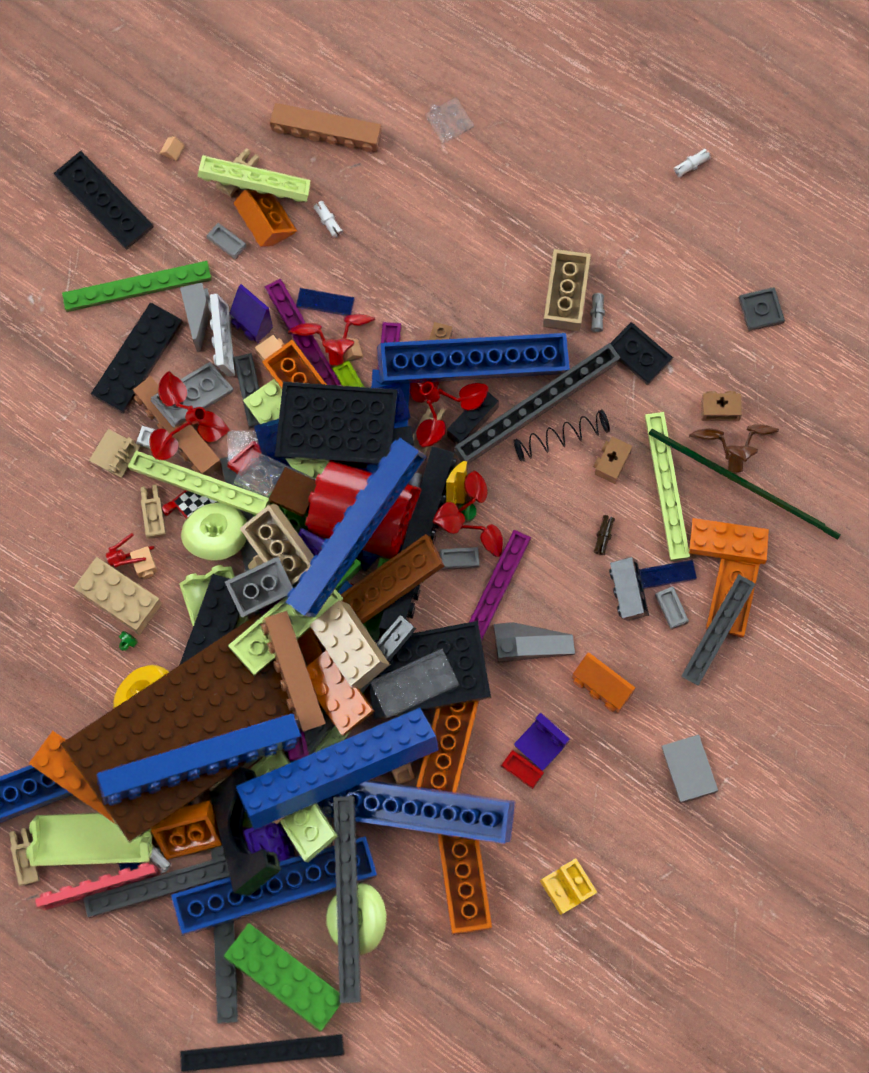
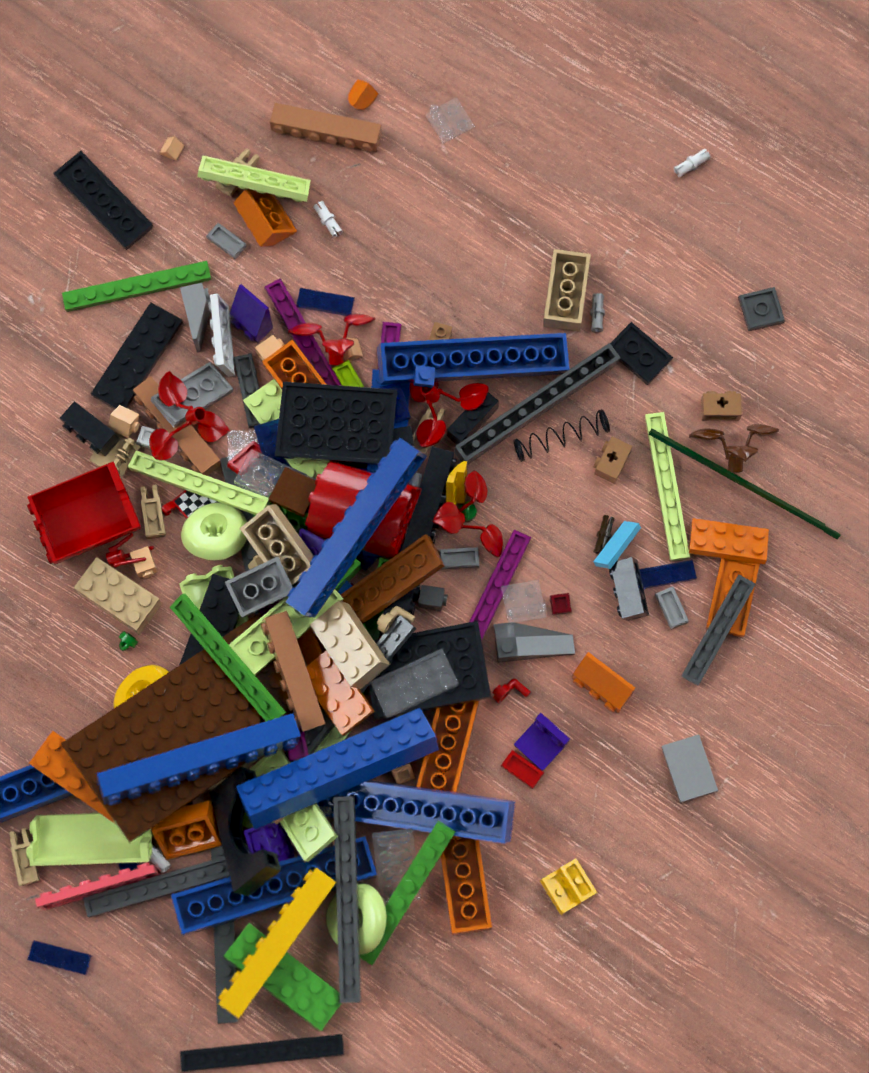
(59, 957): none -> clear blue tile
(83, 513): none -> red cylinder
(89, 429): none -> black brick
(124, 421): none -> light nougat brick
(226, 658): none -> bright green plate
(277, 943): none -> yellow brick
(362, 95): none -> orange brick
(385, 621): none -> tan plate
(393, 857): none -> clear plate
(412, 883): none -> bright green plate
(424, 376): none -> blue plate
(432, 598): none -> dark grey brick
(502, 692): none -> red plate
(523, 602): none -> clear hinge
(560, 604): none -> dark red tile
(617, 544): none -> medium azure tile

